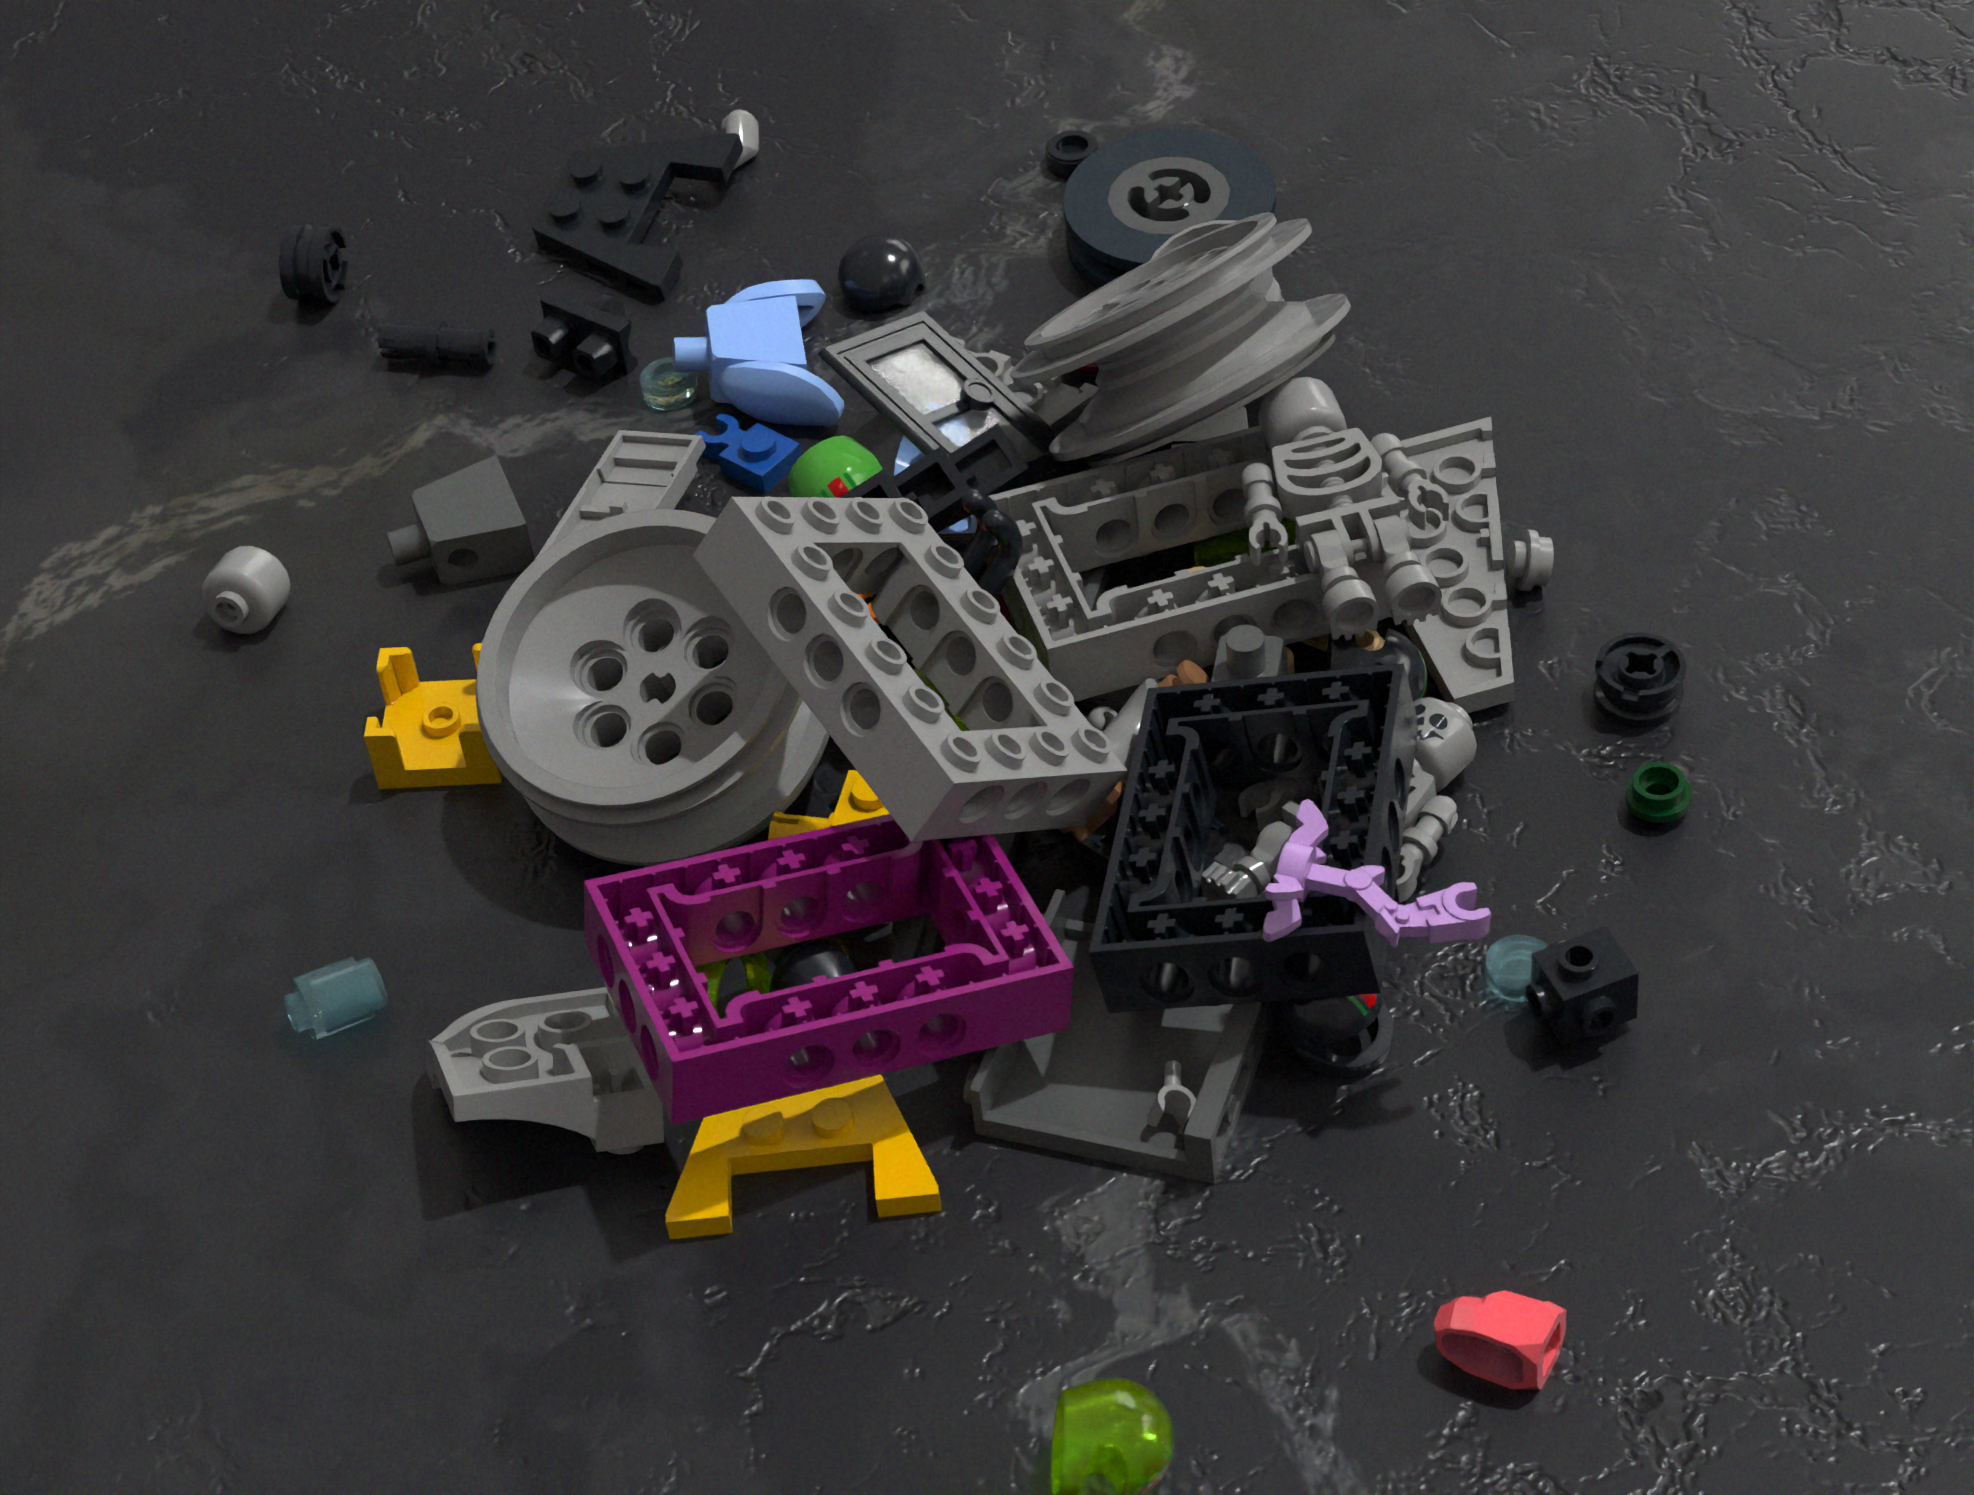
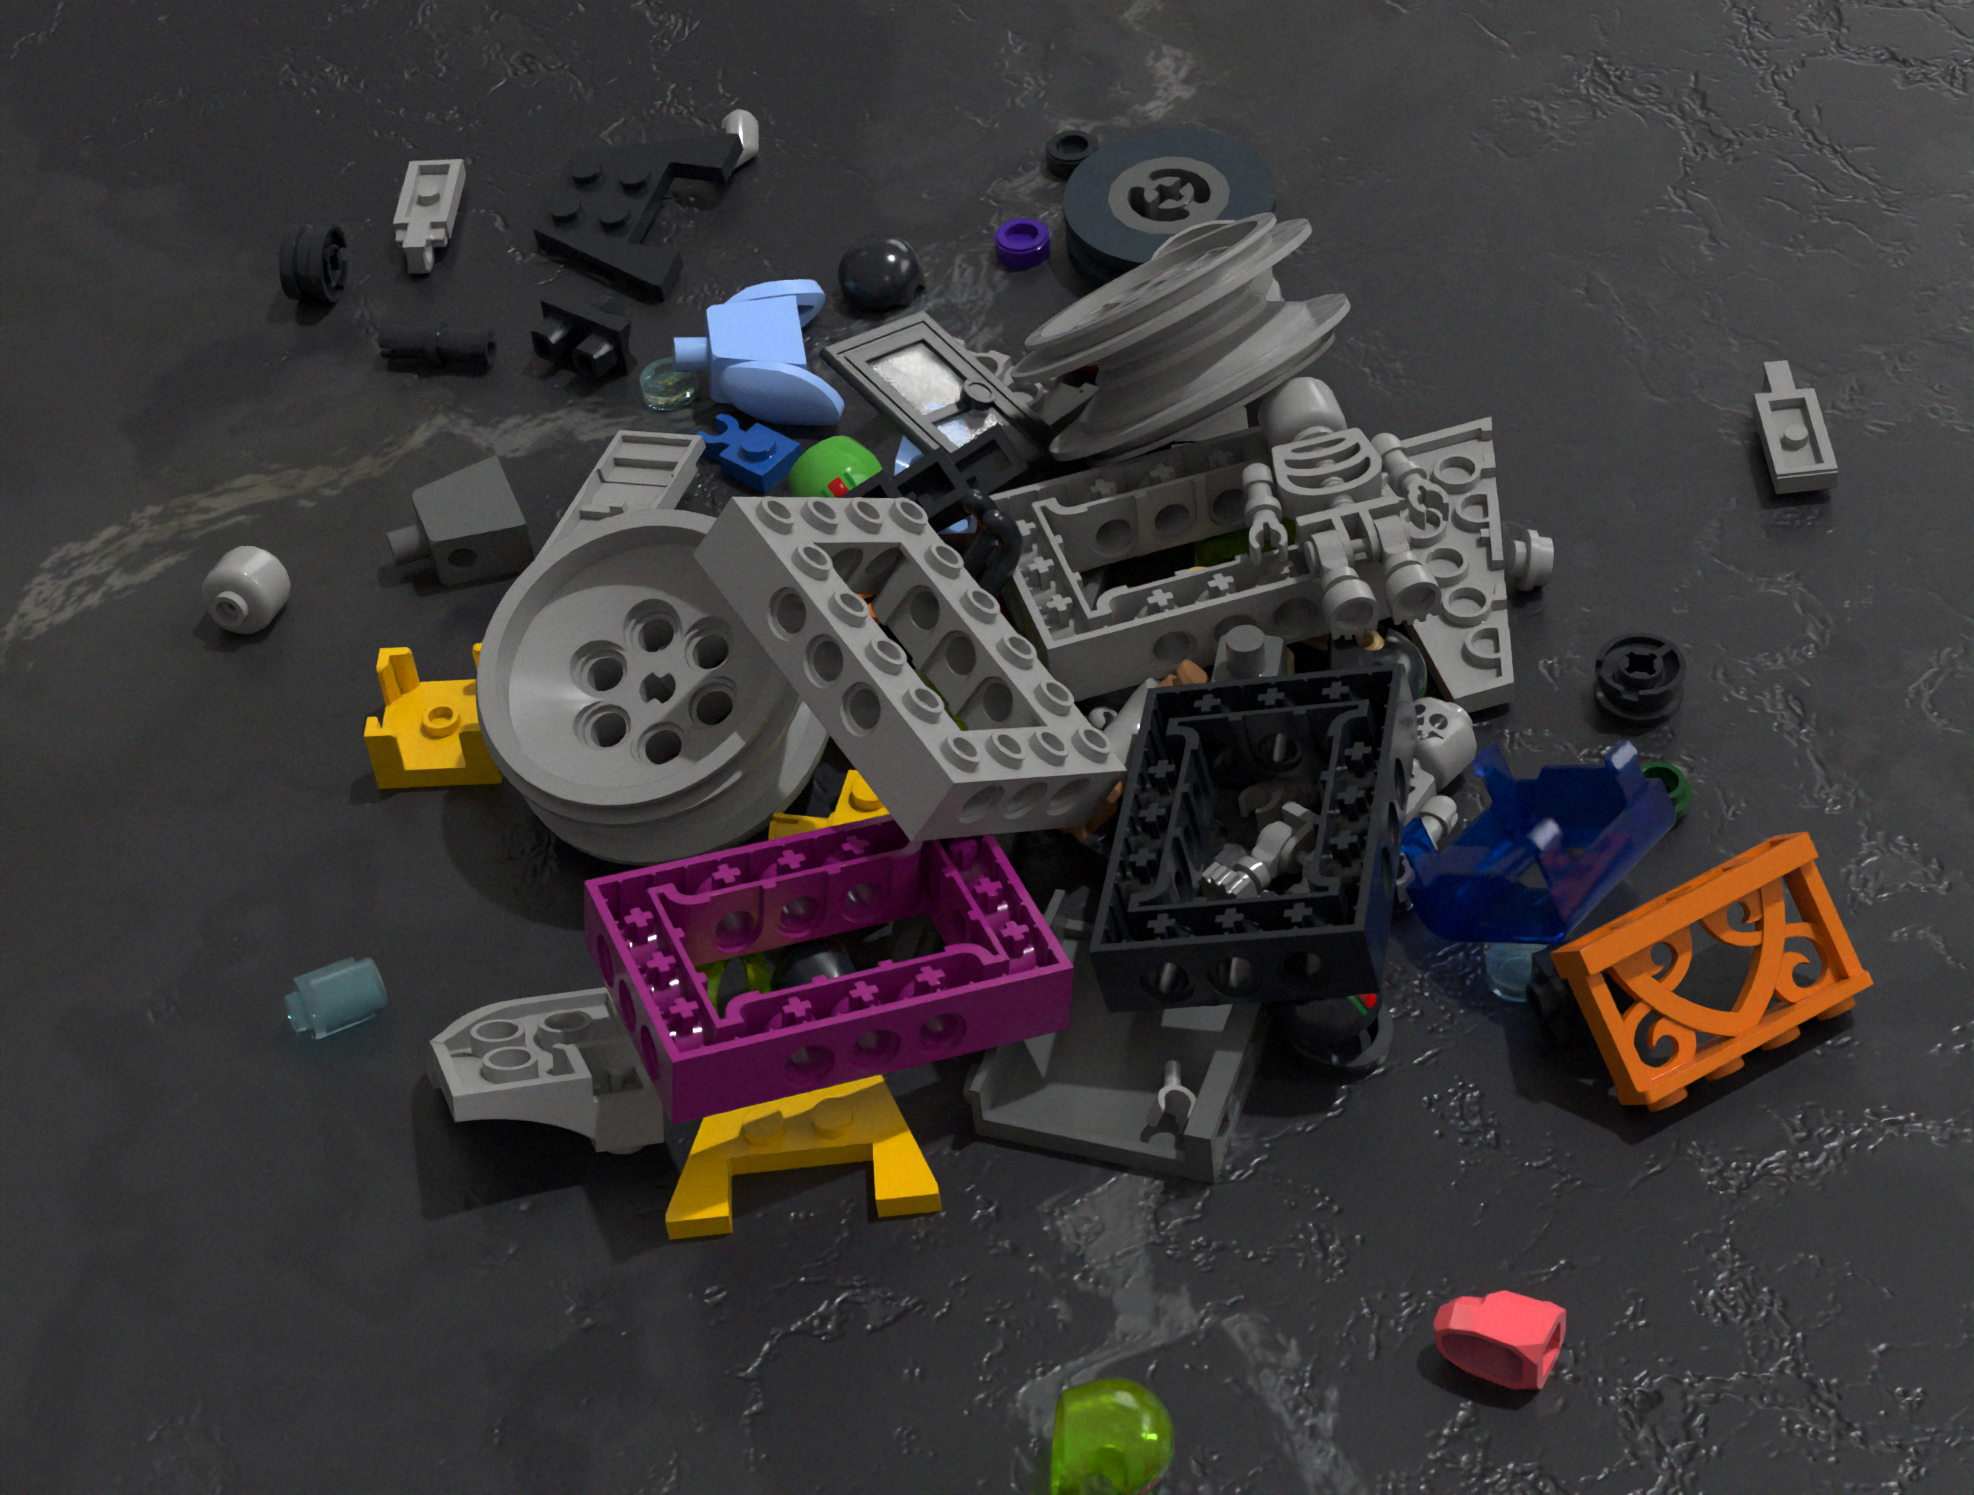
(427, 210): none -> light grey hinge
(1022, 243): none -> dark purple tile
(1437, 916): lavender piece -> none
(1473, 884): none -> clear blue piece
(1625, 950): none -> orange fence
(1793, 433): none -> light grey hinge

